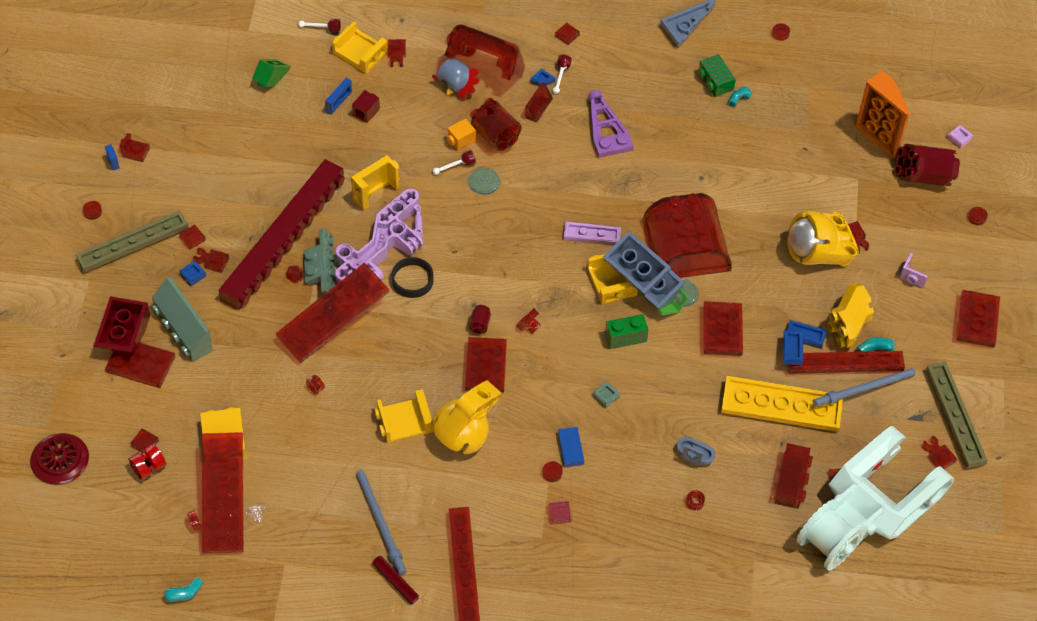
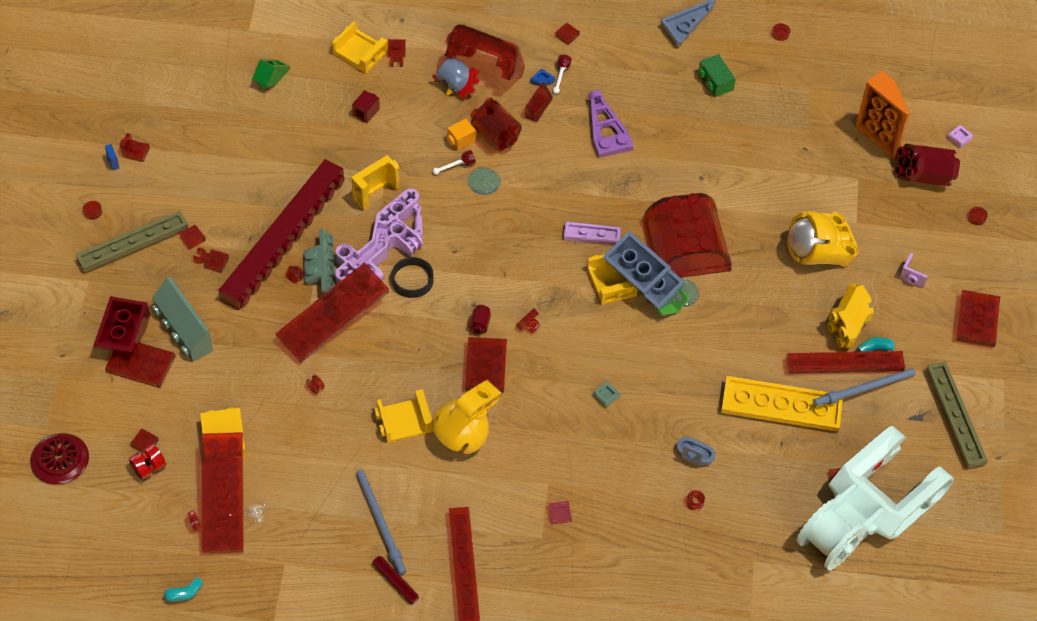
(192, 273): blue tile -> none
(333, 25): hinge -> none
(338, 96): blue tile -> none
(552, 471): clear red tile -> none
(571, 446): blue tile -> none
(626, 331): green brick -> none
(723, 328): clear red plate -> none
(737, 94): teal arm -> none
(793, 348): blue tile -> none
(793, 476): clear red brick -> none
(812, 335): blue tile -> none
(859, 235): clear red plate -> none
(939, 455): clear red plate -> none

